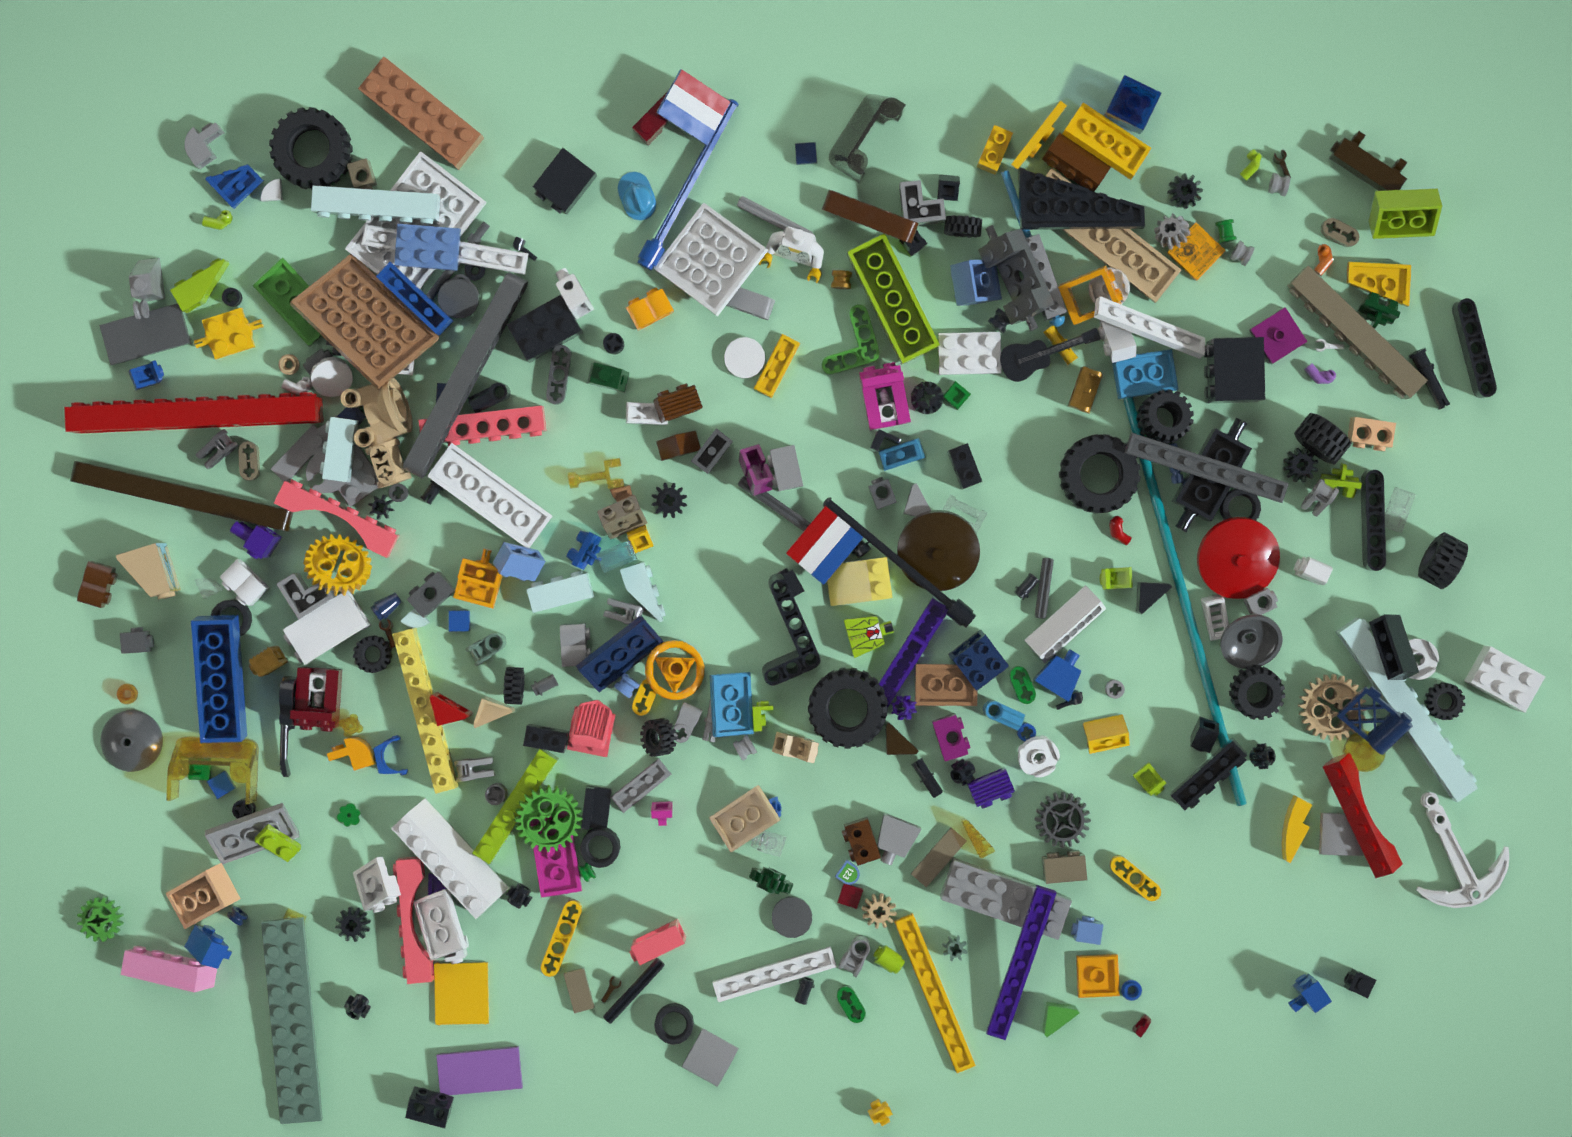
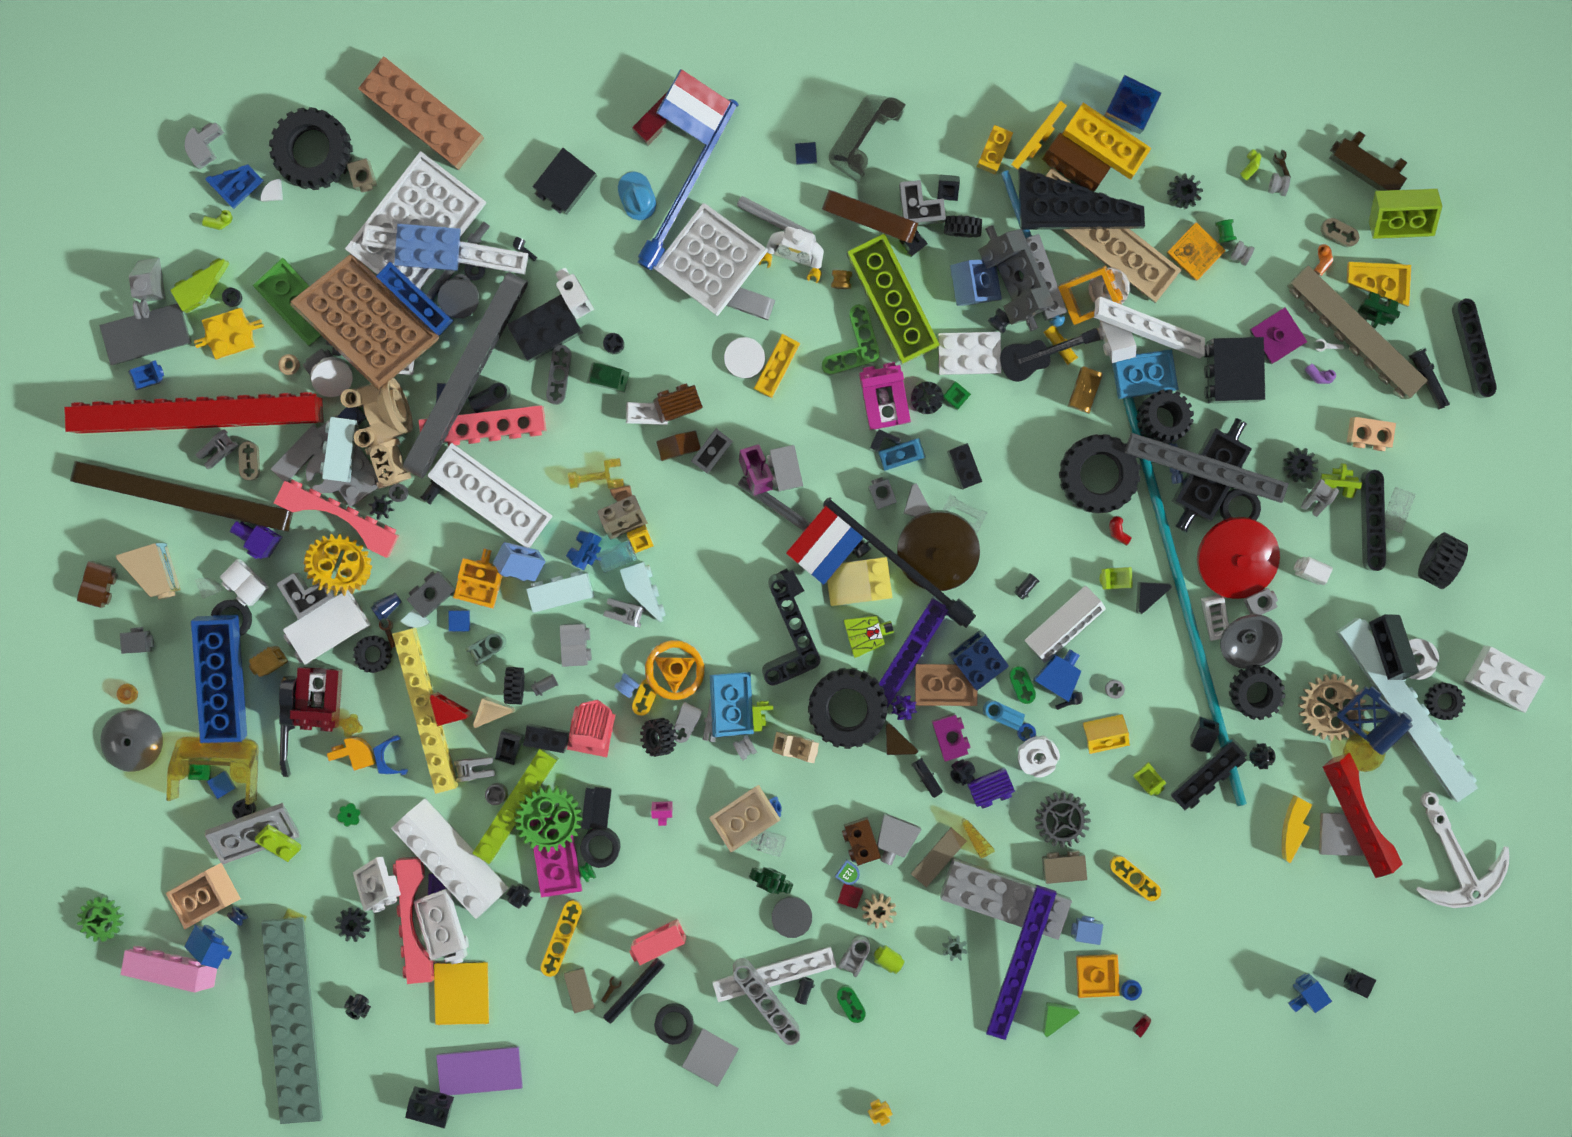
(302, 386): white arm -> none
(375, 203): light aqua brick -> none
(508, 746): none -> black slope
(619, 654): dark blue plate -> none
(641, 785): light grey tile -> none
(649, 309): light orange brick -> none
(664, 506): black gear -> none
(768, 1010): none -> light grey beam
(934, 993): yellow tile -> none
(1044, 588): dark grey axle -> none
(1172, 231): light grey gear -> none
(1322, 438): black tyre -> none

